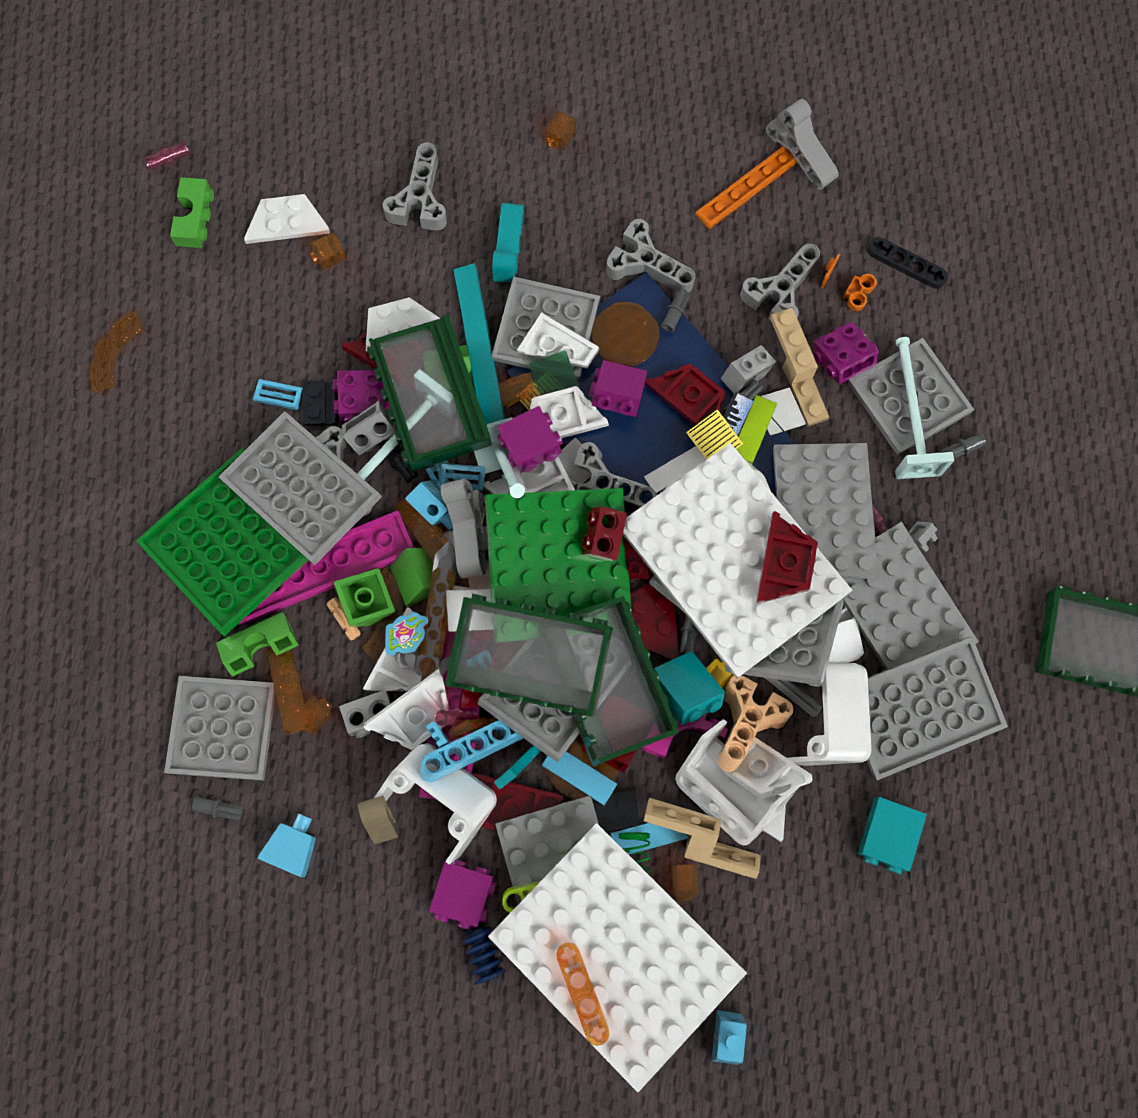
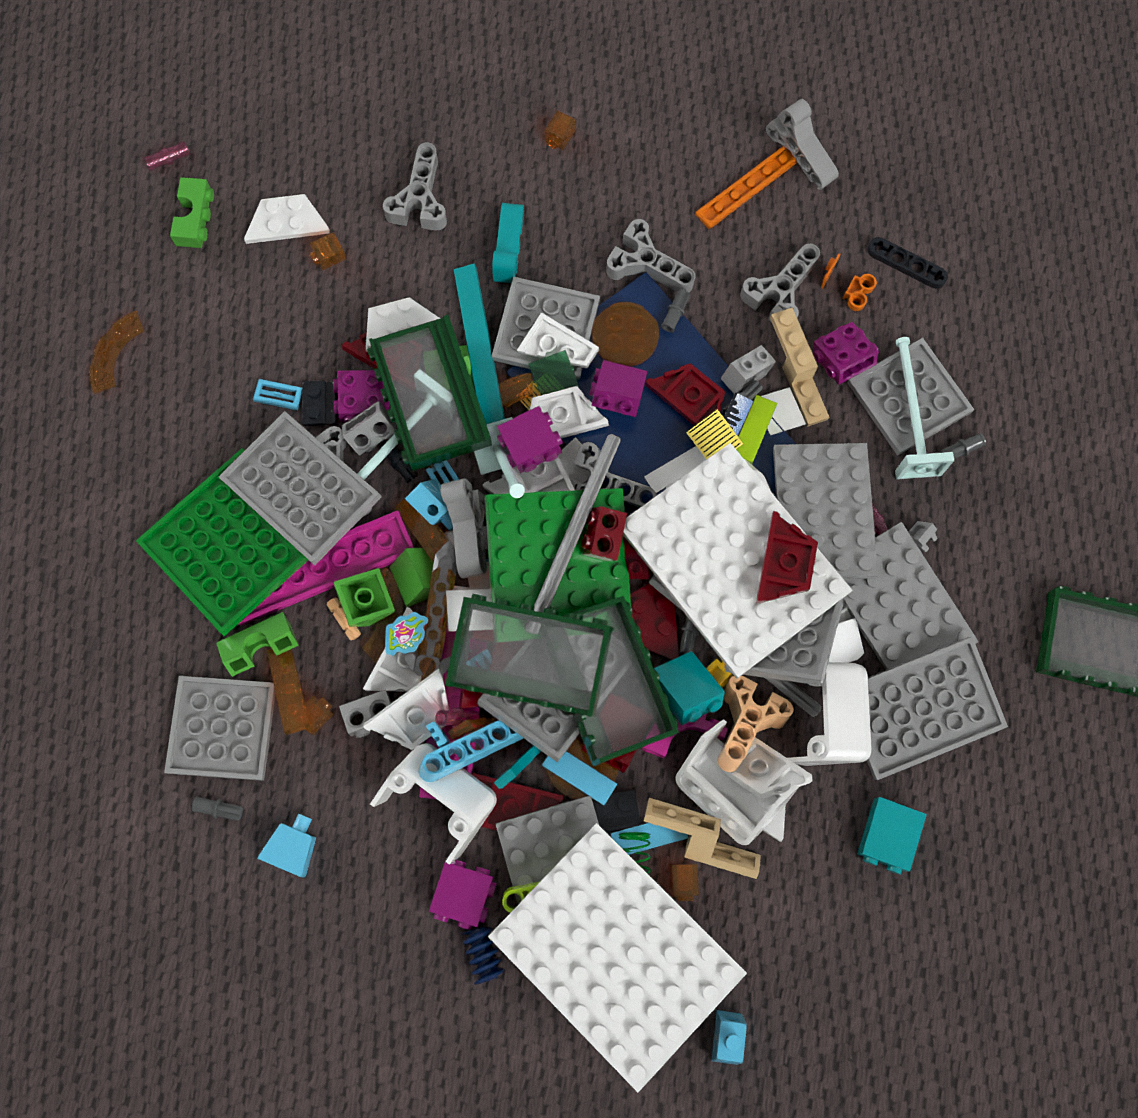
(378, 819): dark tan beam -> none
(443, 474): medium azure tile -> none
(577, 523): none -> light grey axle
(582, 993): clear orange beam -> none

